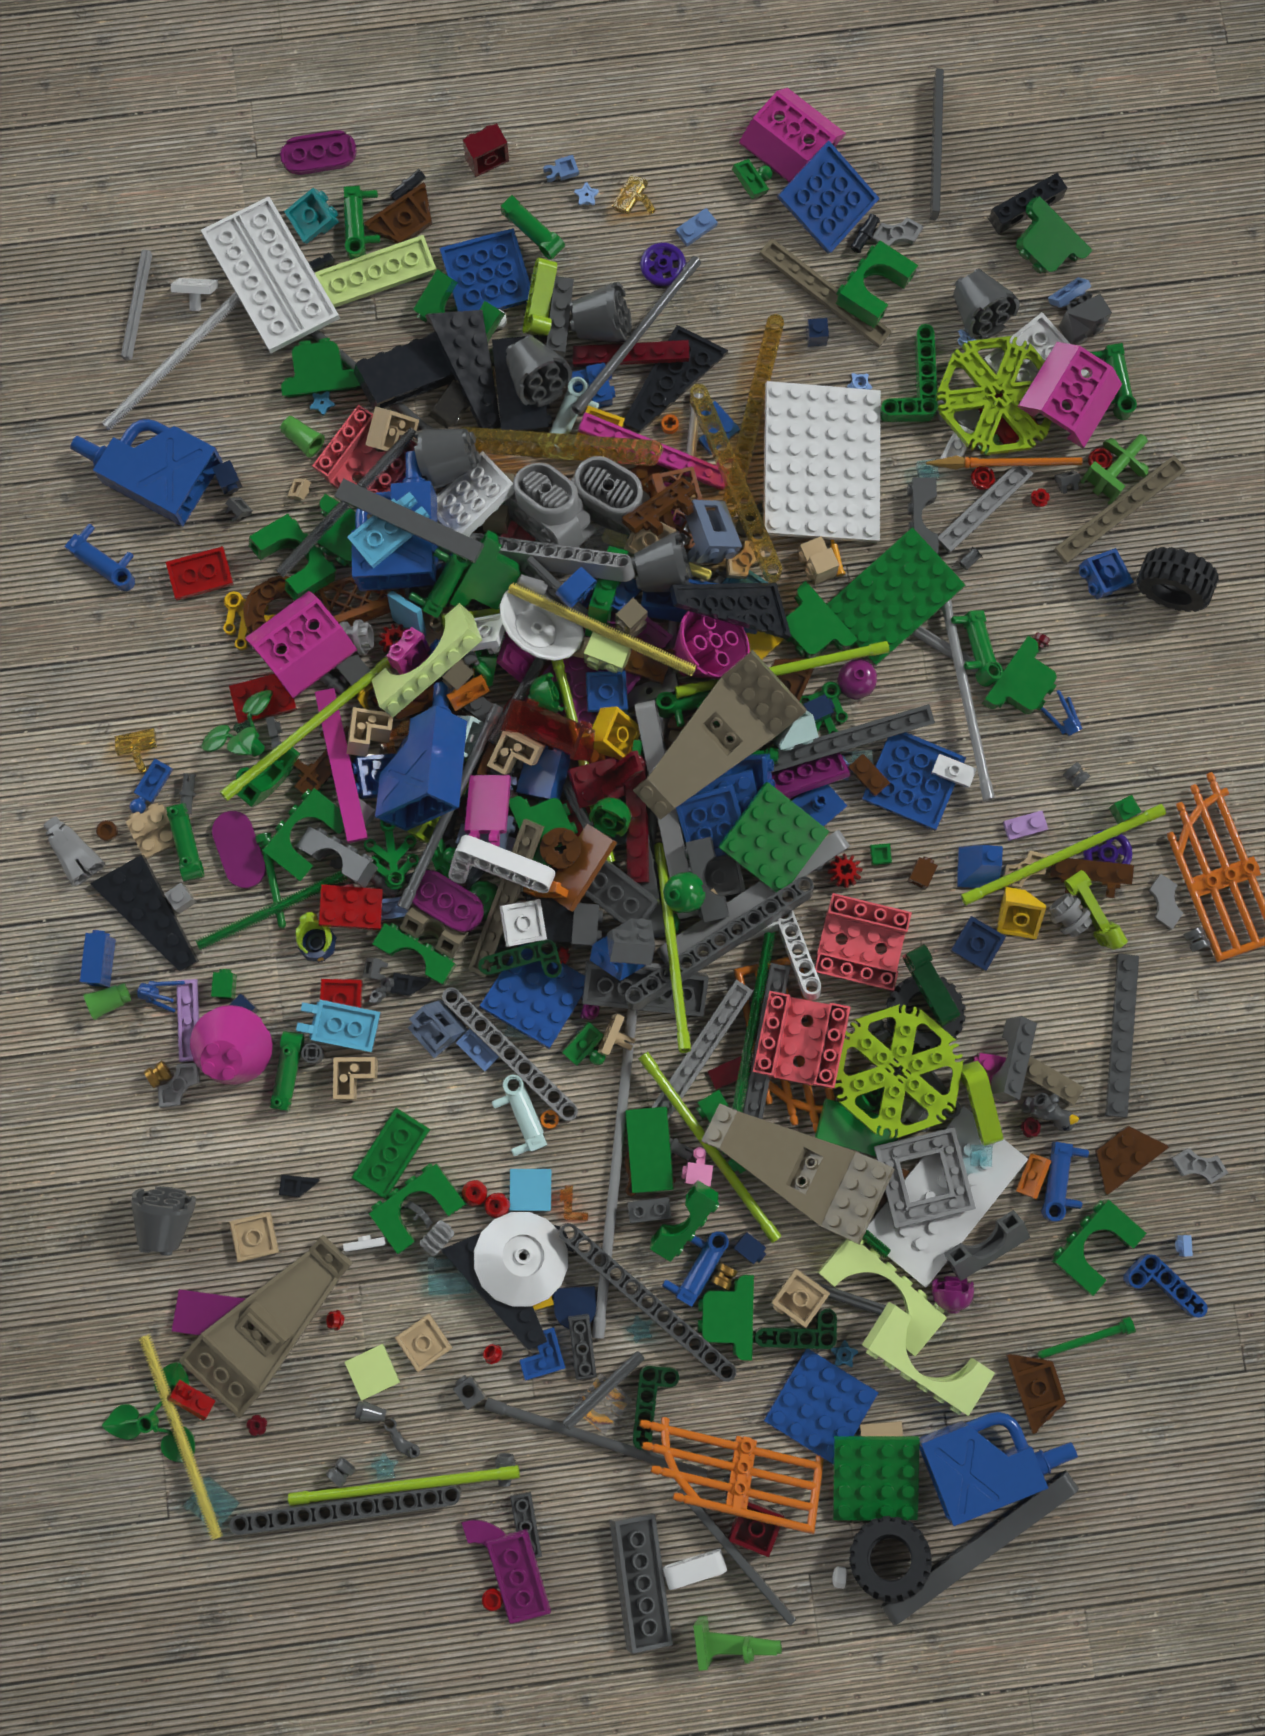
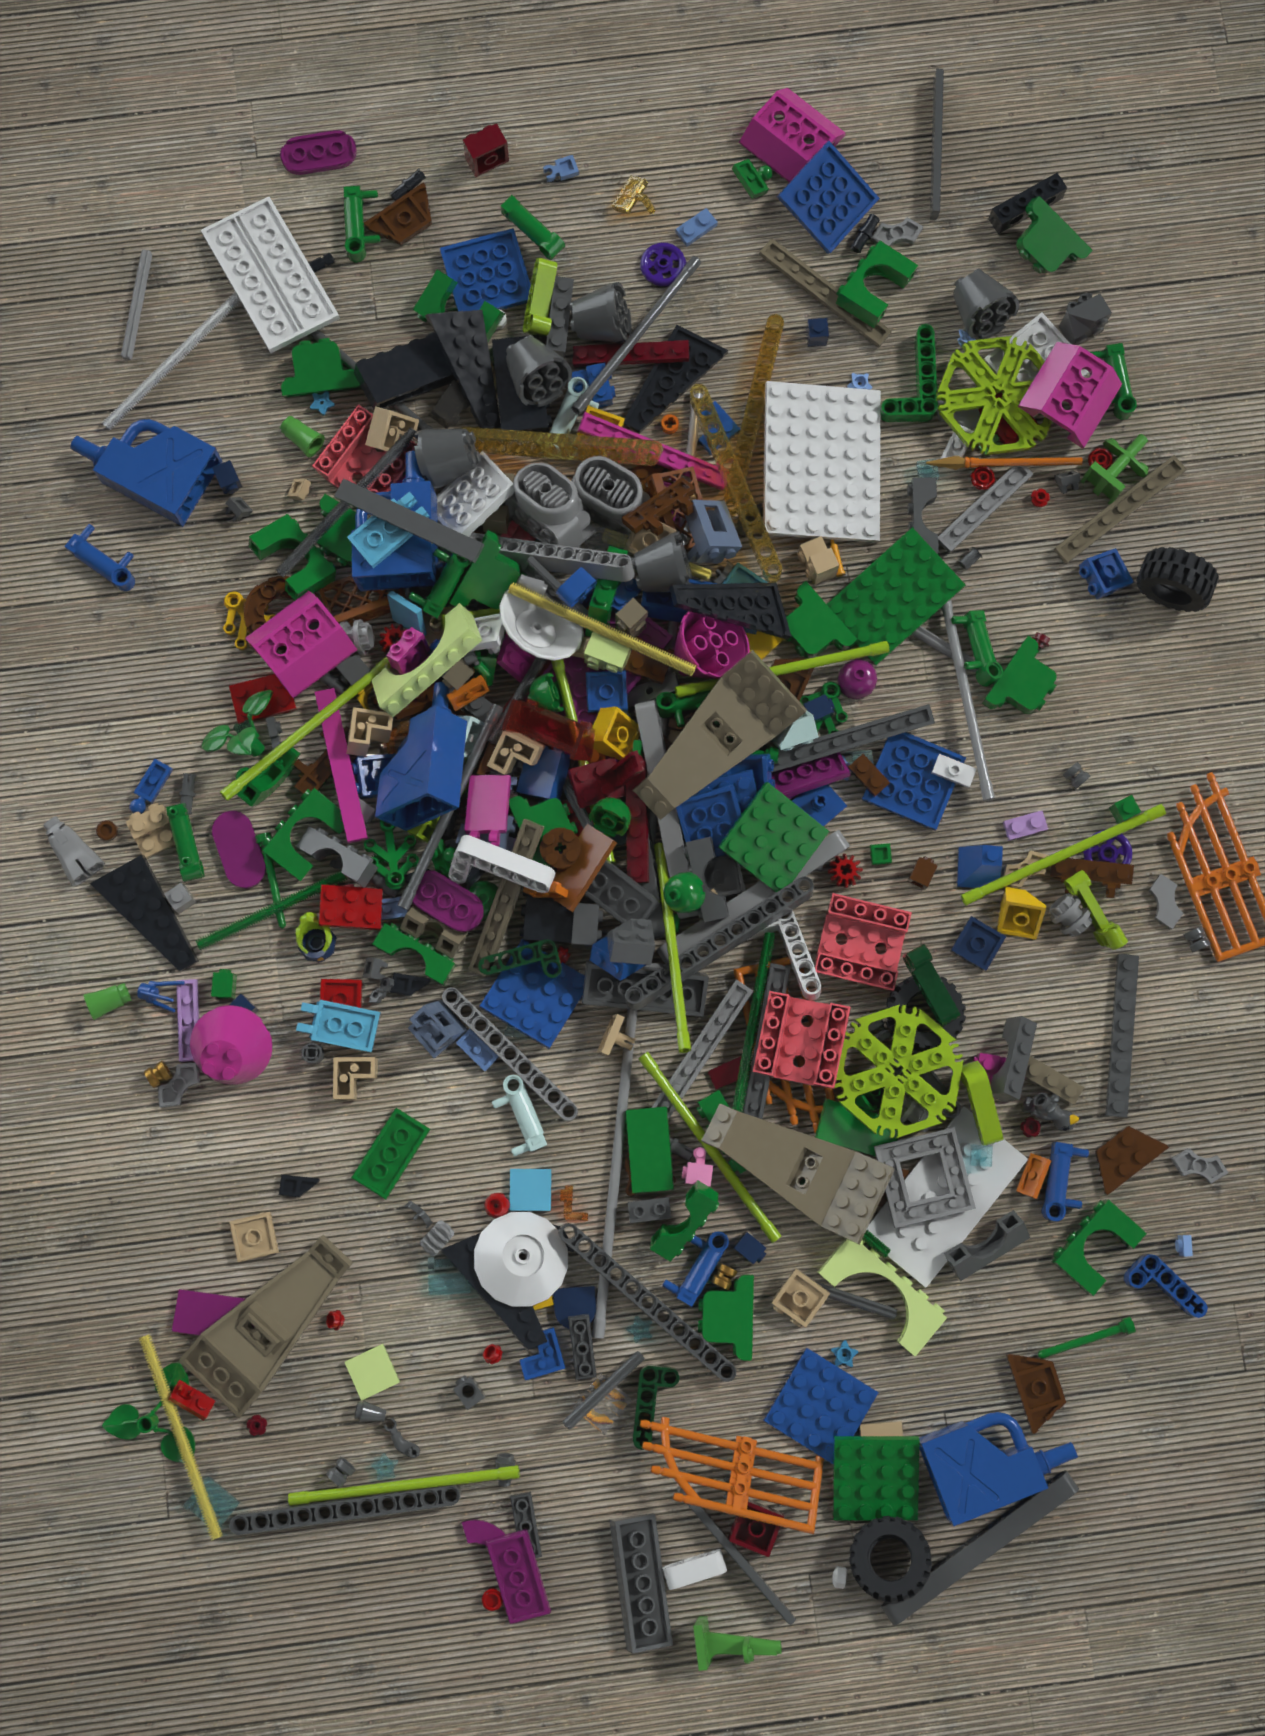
(97, 959): blue brick -> none
(135, 743): clear yellow plate -> none
(161, 1218): dark grey cone -> none
(195, 288): white tile -> none
(199, 573): red plate -> none
(290, 1050): green piece -> none
(312, 215): teal plate -> none
(364, 1242): white plate -> none
(377, 271): yellowish green plate -> none
(388, 1214): green arch -> none
(423, 1342): tan plate -> none
(481, 1193): red plate -> none
(503, 1409): dark grey piece -> none
(523, 922): white tile -> none
(548, 1125): orange bush -> none
(583, 1045): green plate -> none
(586, 199): light blue plate -> none
(589, 1012): magenta plate -> none
(739, 565): tan tile -> none
(795, 1333): dark green beam -> none
(953, 1294): magenta cylinder -> none
(958, 1389): yellowish green arch -> none
(1069, 292): medium blue plate -> none
(1071, 724): blue plant -> none

